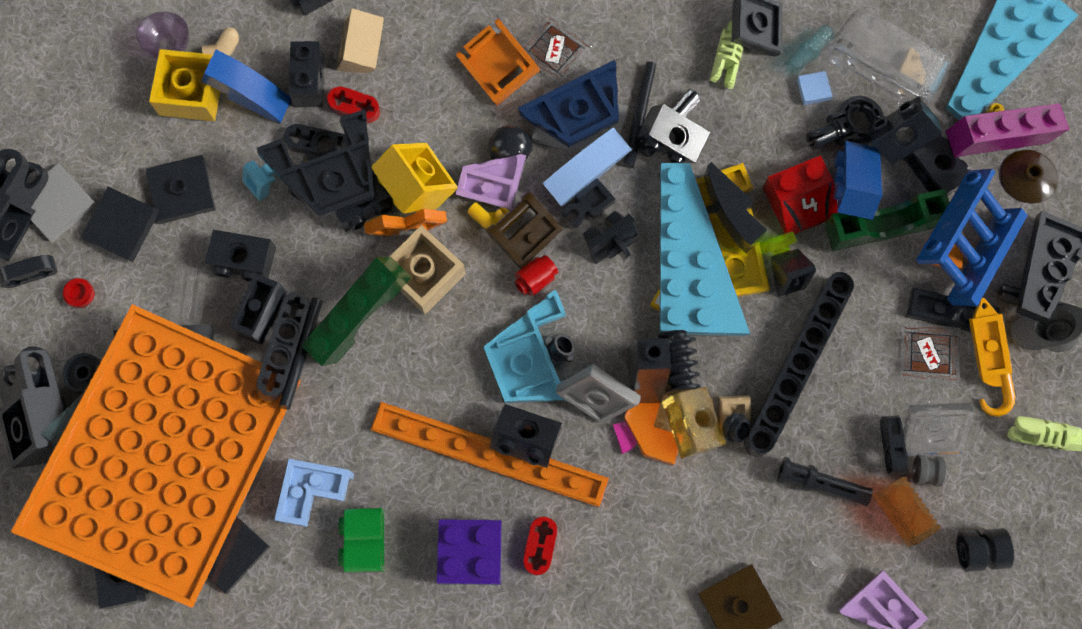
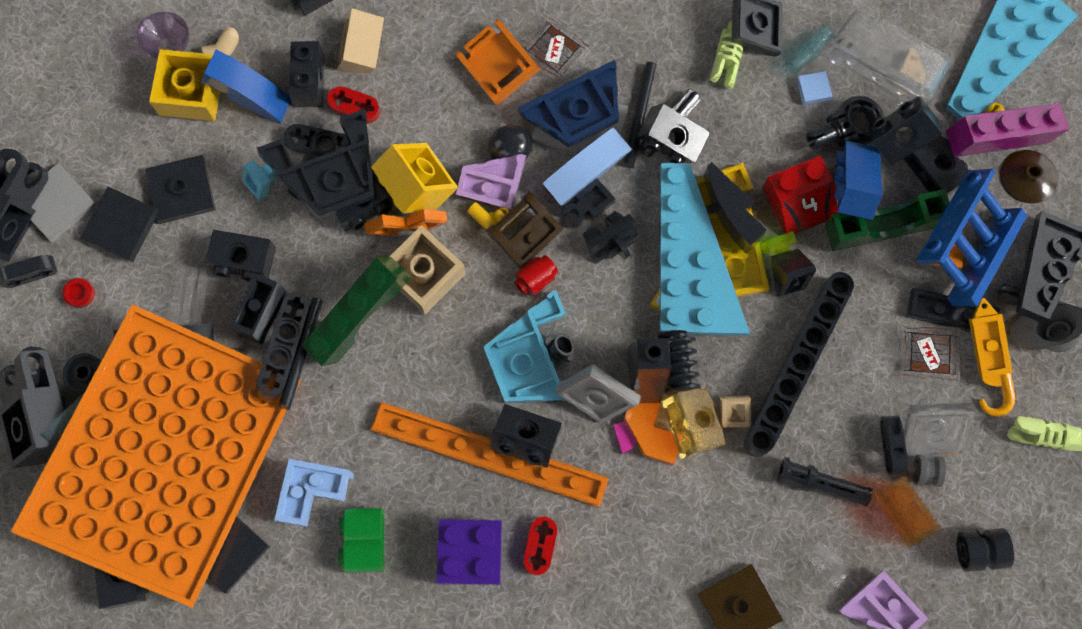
(736, 427): black plate -> none

